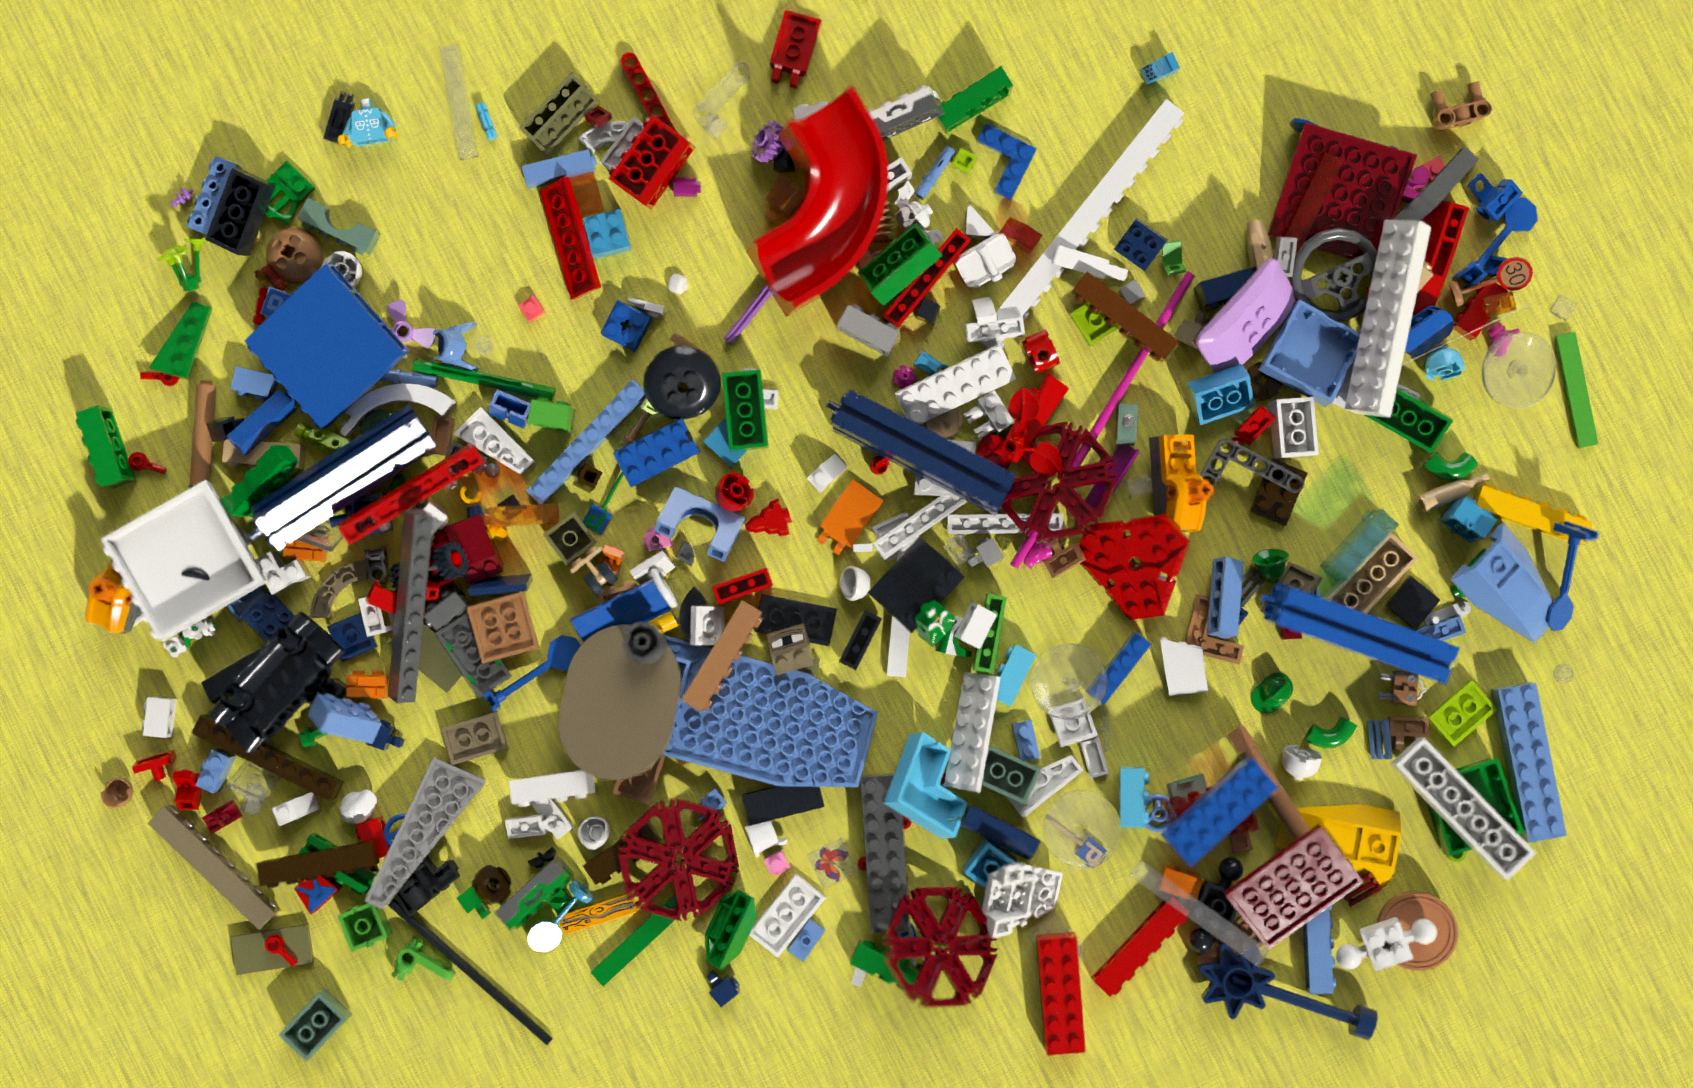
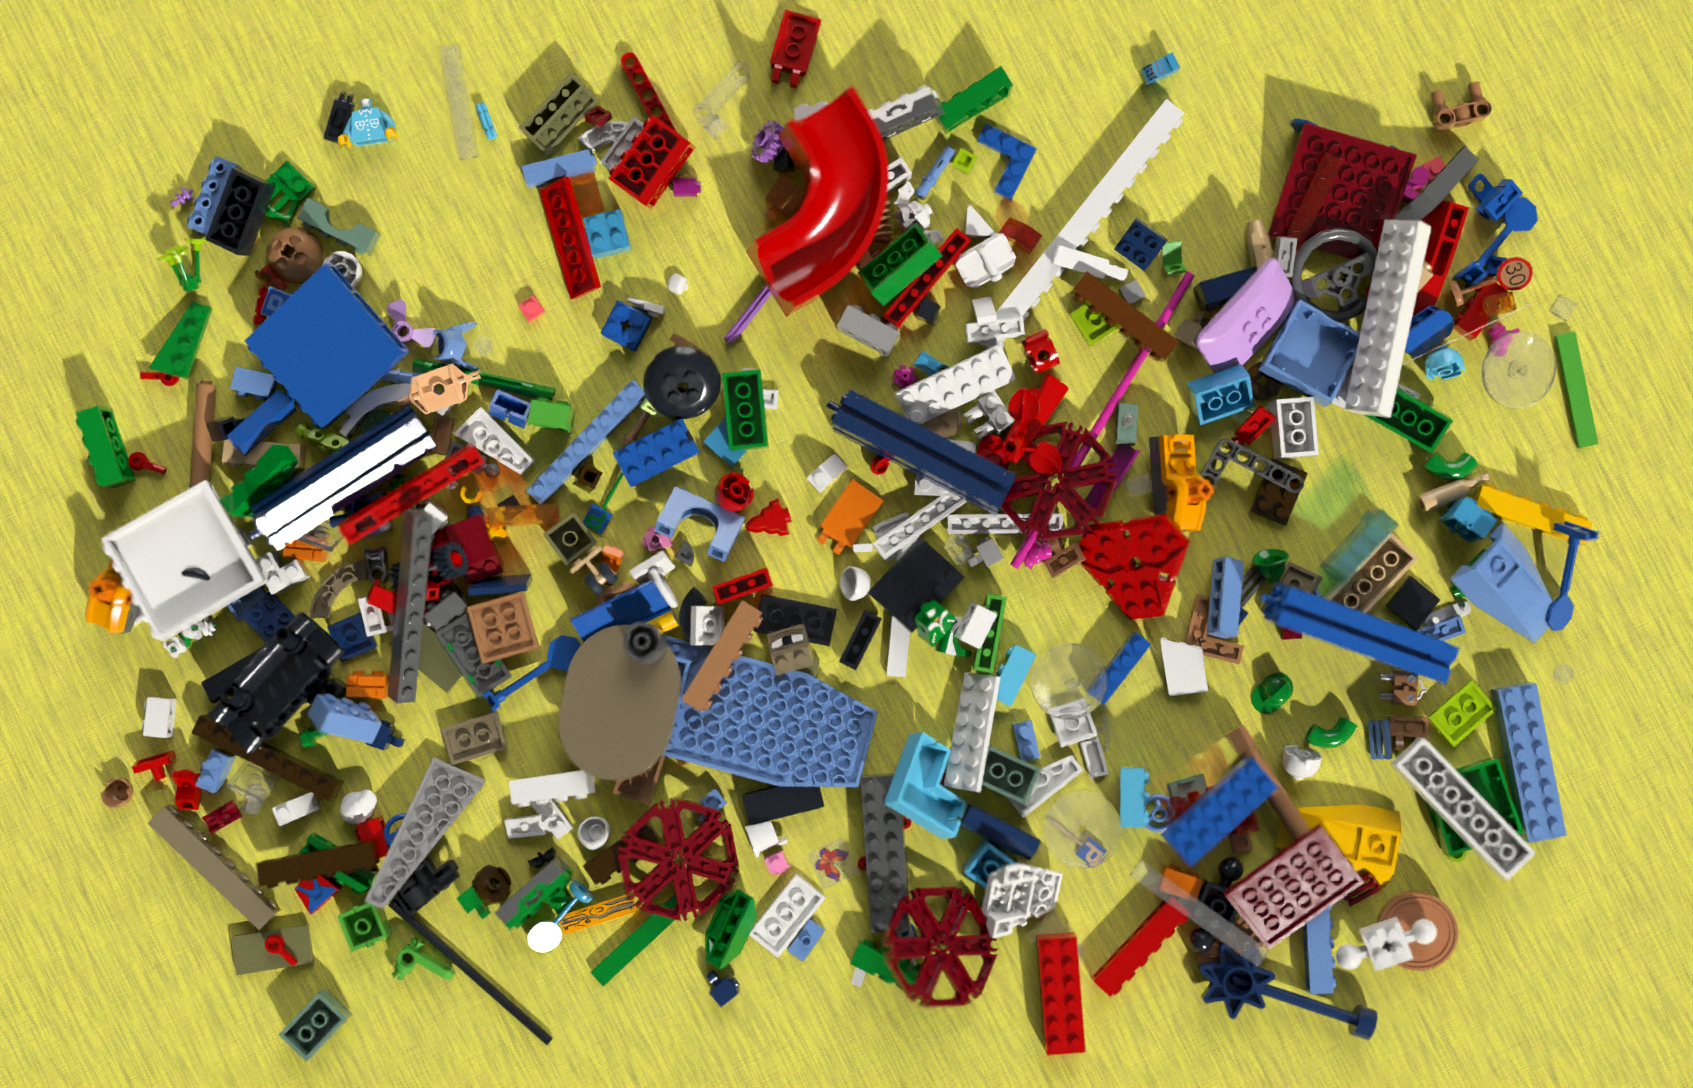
(450, 377): none -> light nougat plate

